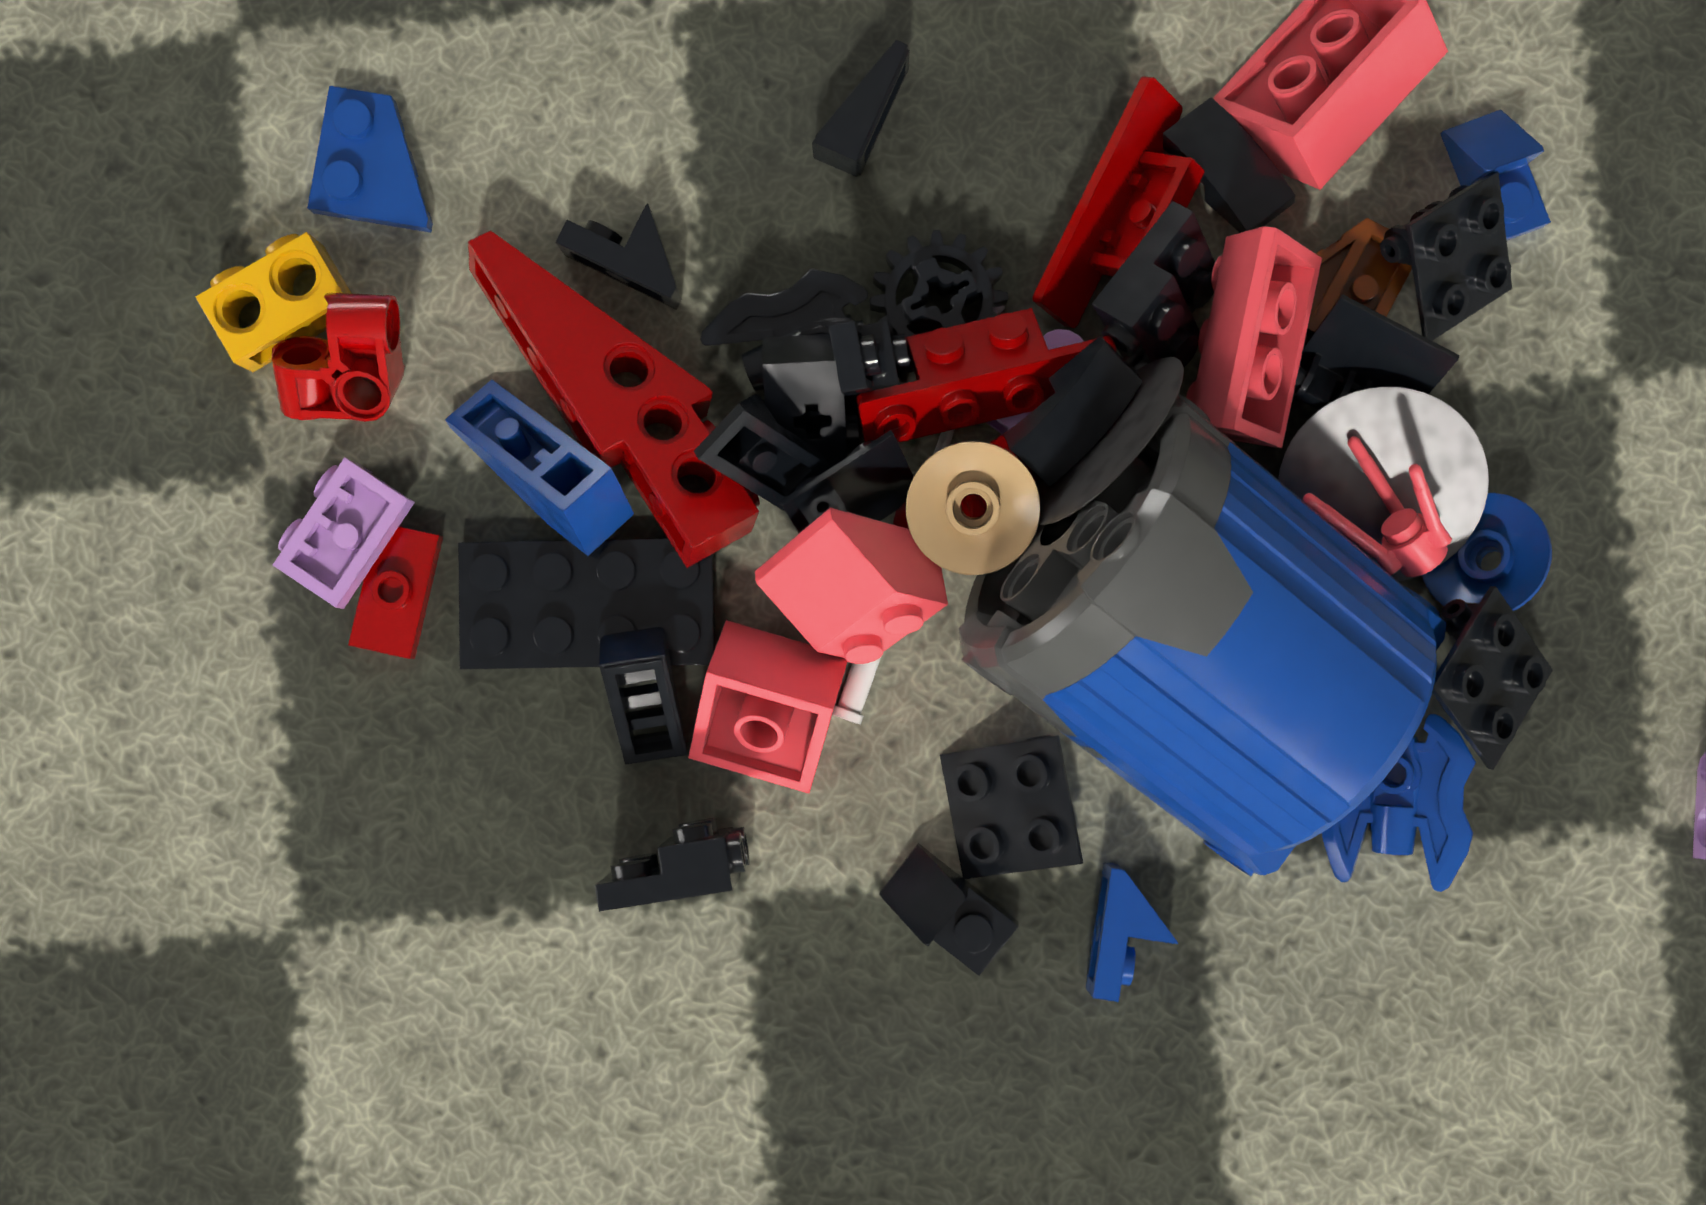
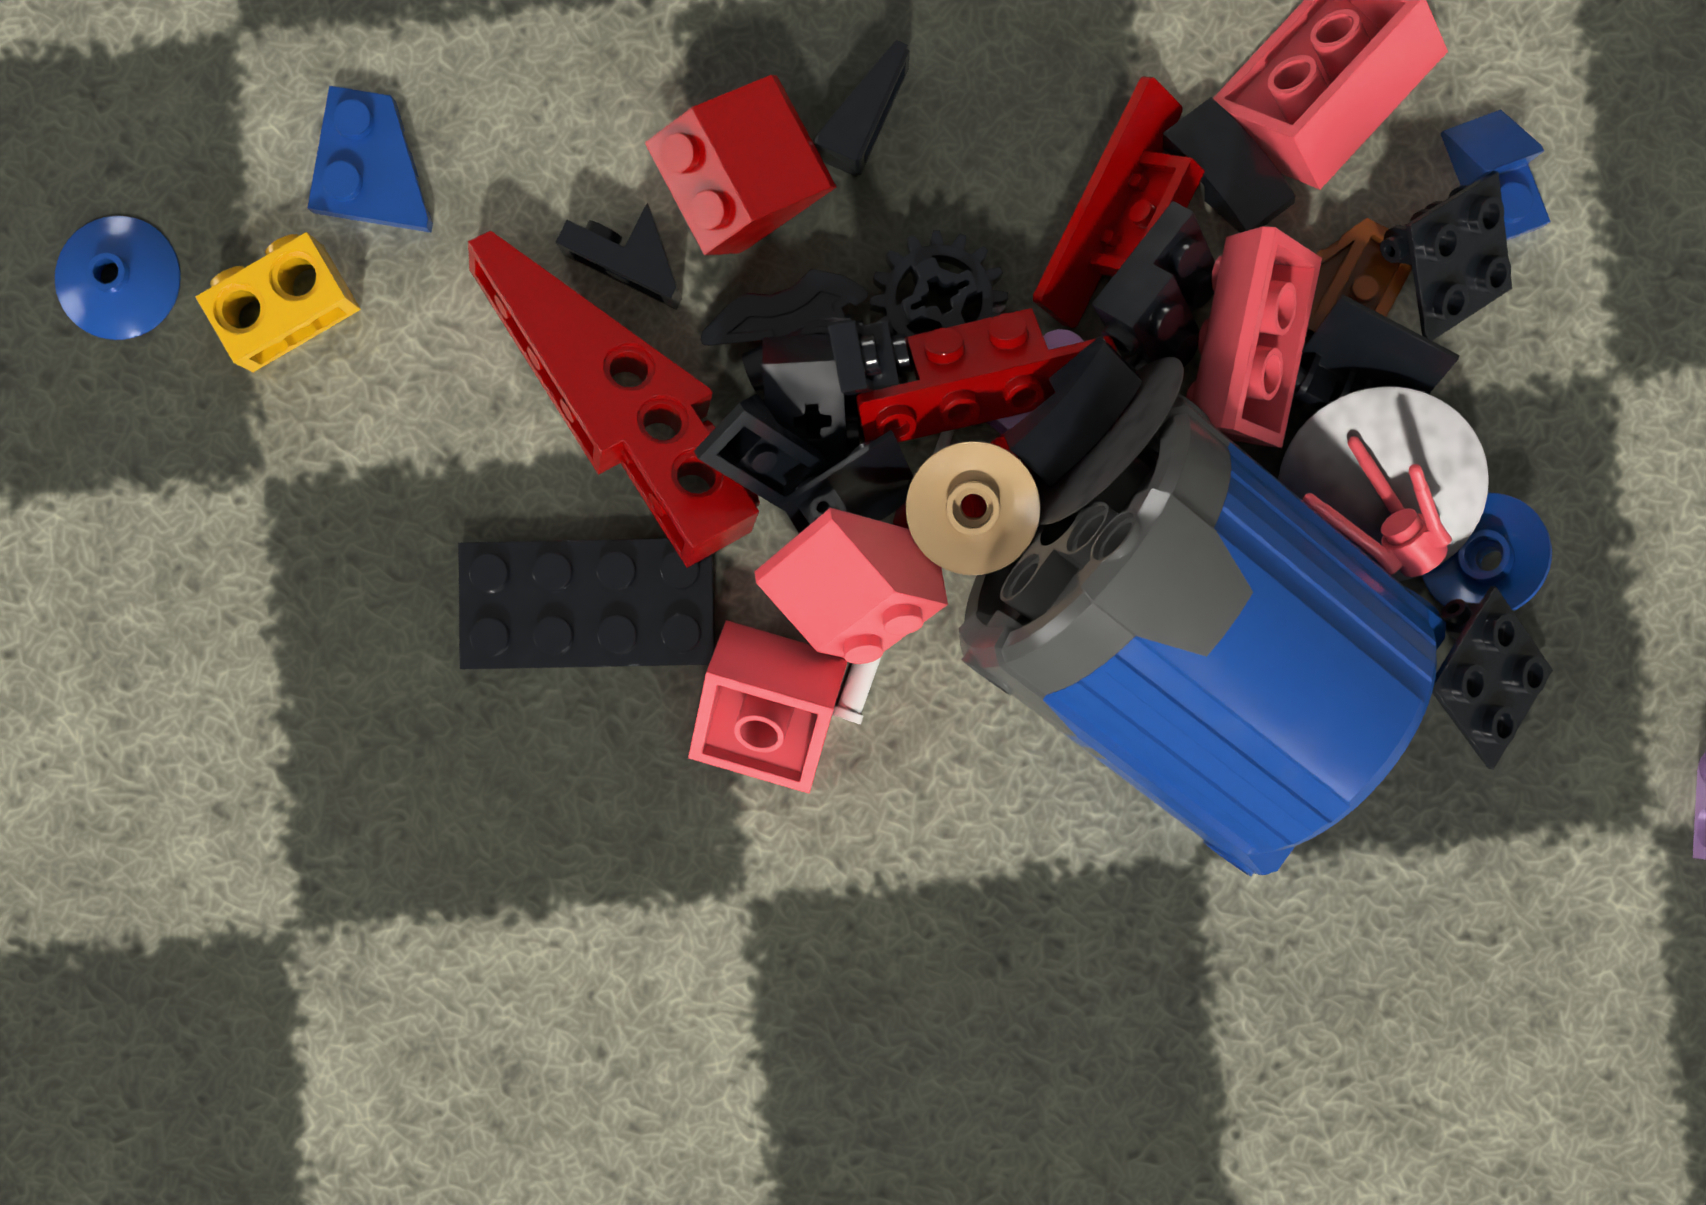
(144, 284): none -> blue dish
(325, 376): red piece -> none
(341, 532): lavender bracket -> none
(397, 594): red plate -> none
(543, 466): blue slope -> none
(634, 659): black slope -> none
(692, 864): black plate -> none
(740, 166): none -> red slope
(948, 910): black slope -> none
(1011, 807): black hinge -> none
(1119, 915): blue slope -> none
(1419, 792): blue piece -> none

